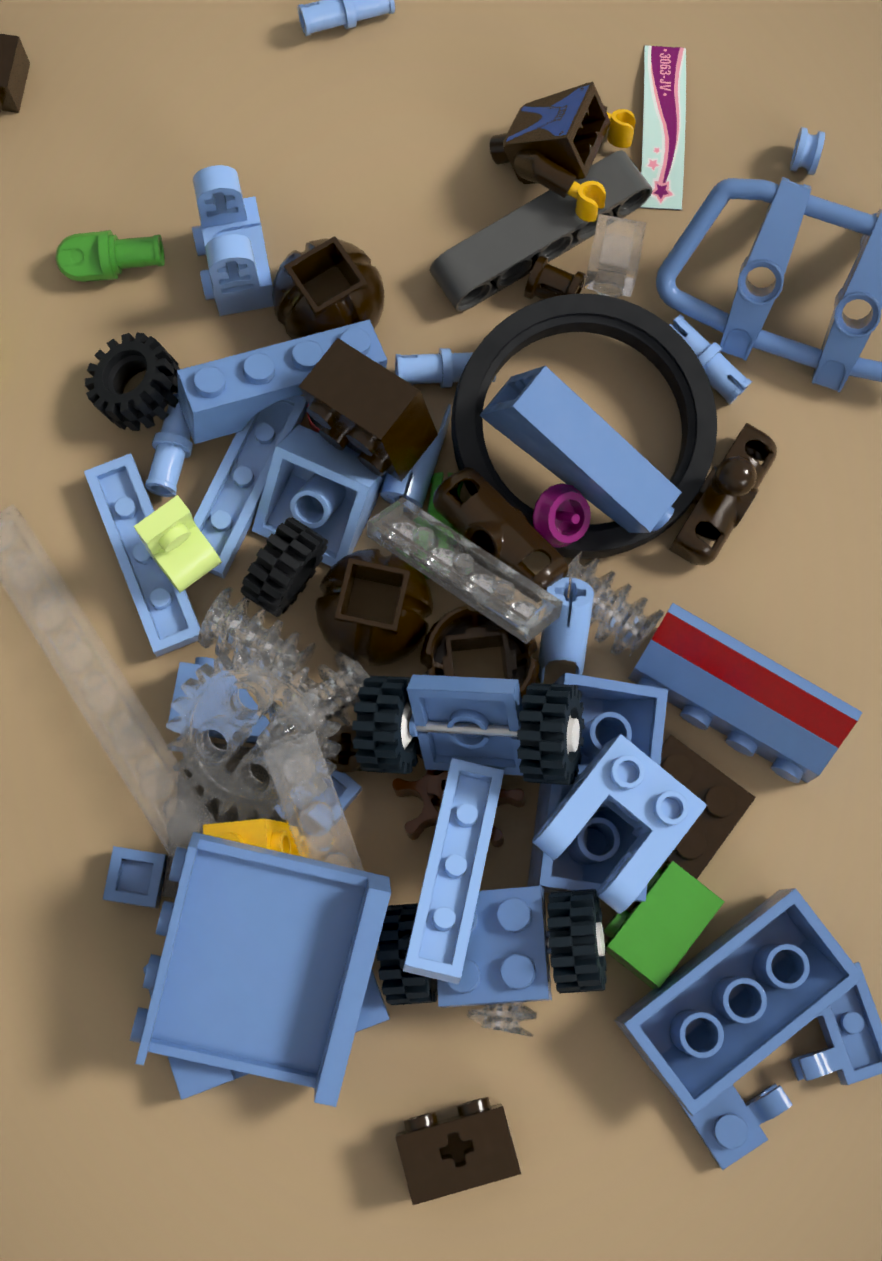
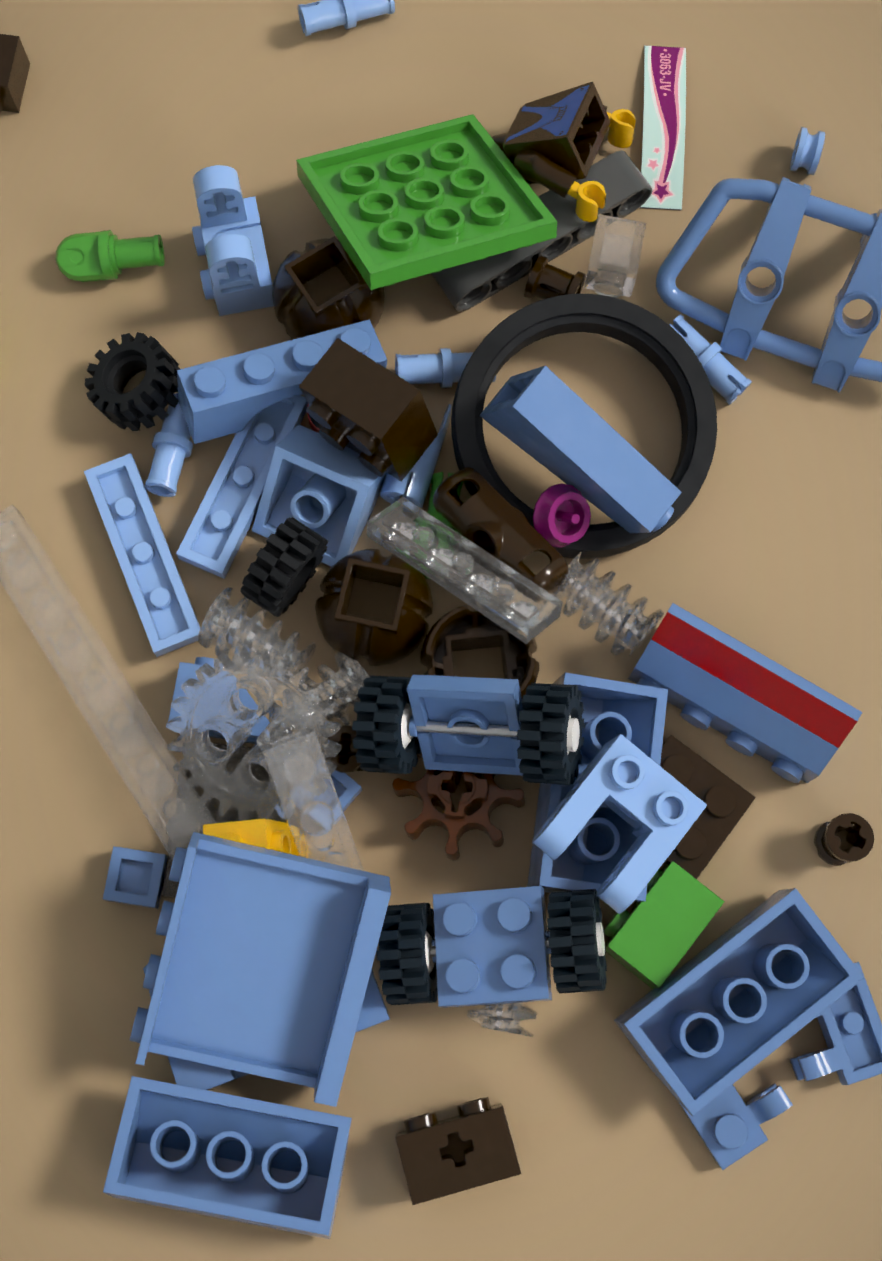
(177, 544): yellowish green plate -> none
(229, 1157): none -> medium blue slope
(425, 201): none -> bright green plate
(454, 872): light blue plate -> none
(568, 634): light blue piece -> none
(725, 496): dark brown piece -> none
(859, 835): none -> dark brown bush

